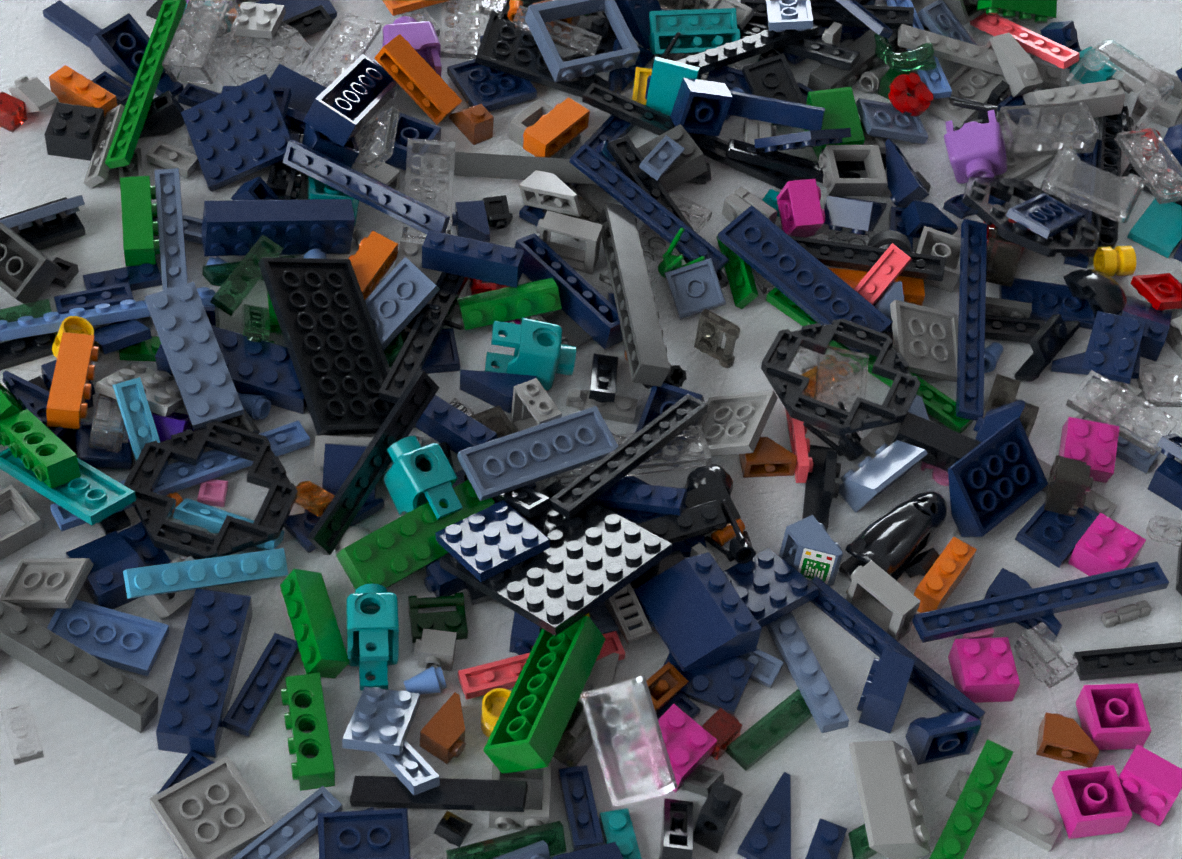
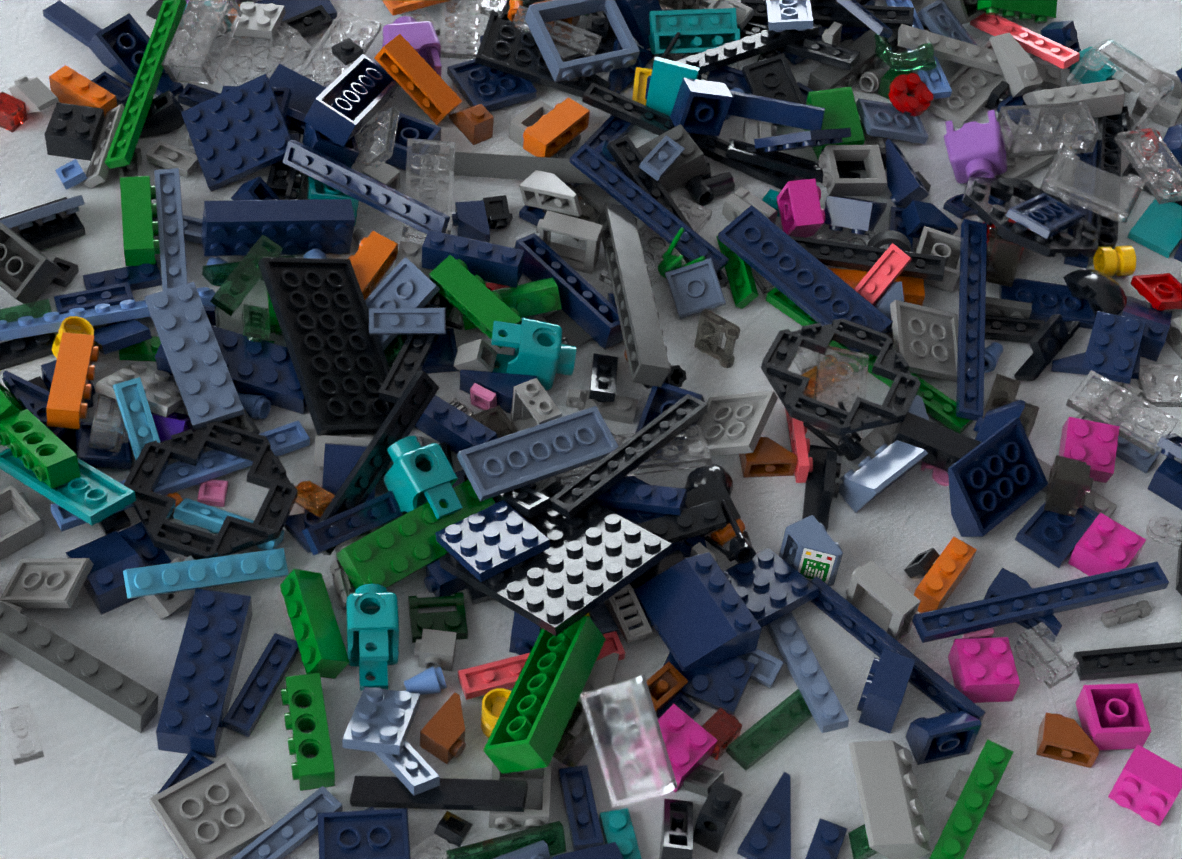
(71, 174): none -> medium blue plate
(111, 635): medium blue plate -> none
(342, 583): none -> light grey axle
(347, 51): none -> black plate
(351, 523): none -> dark blue plate
(406, 321): none -> sand blue tile
(471, 296): none -> green brick
(475, 356): none -> light grey brick
(482, 397): none -> bright pink tile
(706, 189): none -> black piece
(898, 535): black piece -> none
(974, 105): black plant -> none
(1091, 801): dark pink brick -> none

